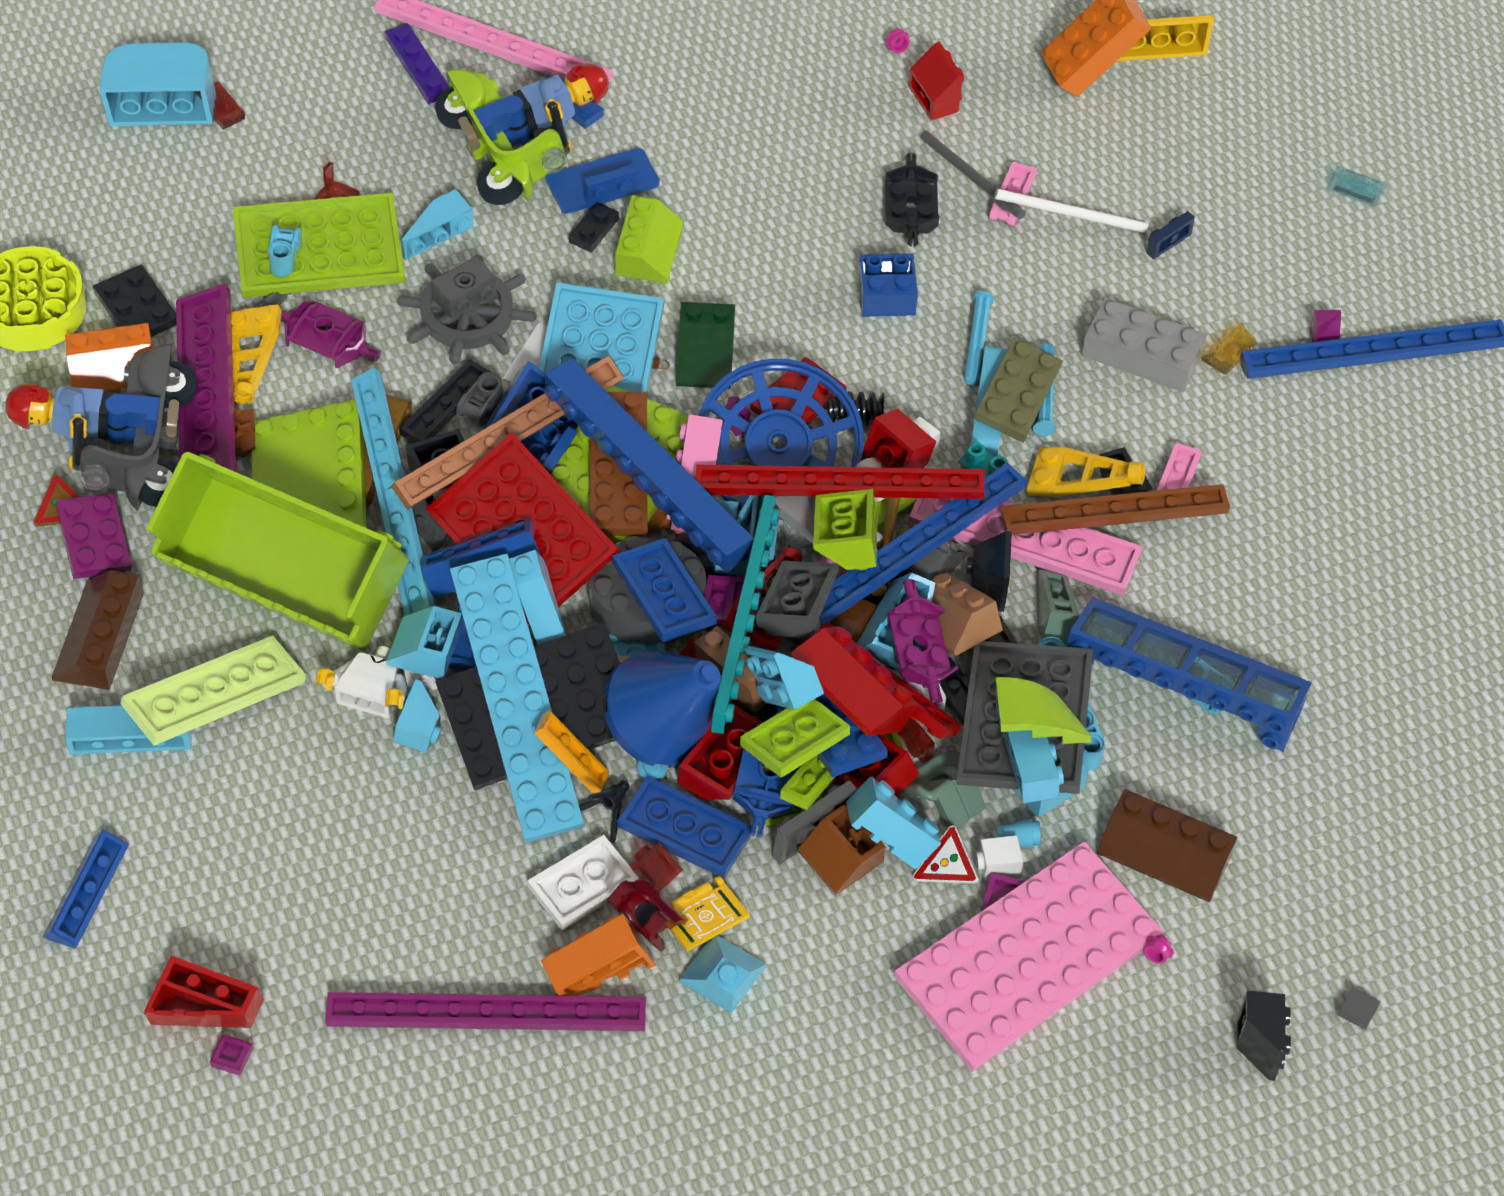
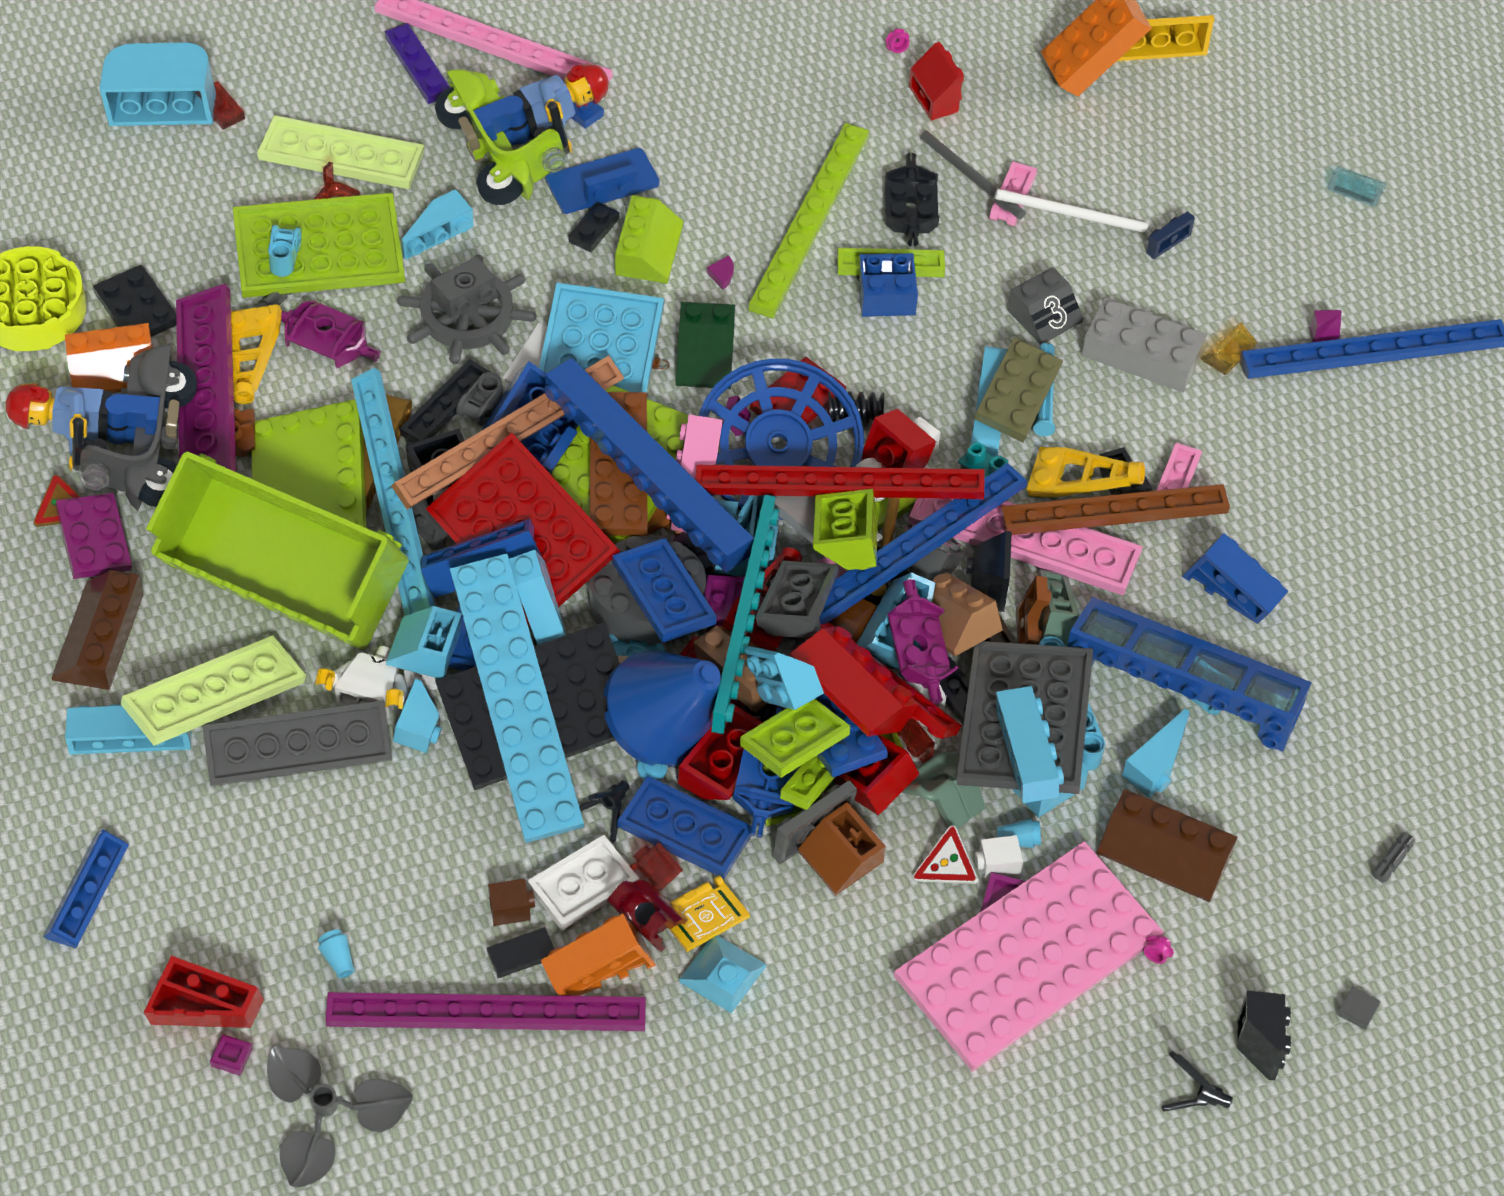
(297, 743): none -> dark grey plate
(306, 1156): none -> dark grey plant
(336, 951): none -> medium azure cone
(351, 152): none -> yellowish green plate
(510, 902): none -> reddish brown brick
(520, 952): none -> black tile
(571, 752): light orange tile -> none
(722, 272): none -> magenta tile
(808, 221): none -> lime plate
(893, 822): medium azure wedge -> none
(927, 262): none -> lime plate
(982, 302): medium azure axle -> none
(1030, 609): none -> dark orange plate
(1036, 708): lime slope -> none
(1045, 305): none -> dark grey slope
(1153, 762): none -> medium azure slope
(1207, 1092): none -> black plant
(1237, 578): none -> blue wedge
(1393, 857): none -> dark grey axle

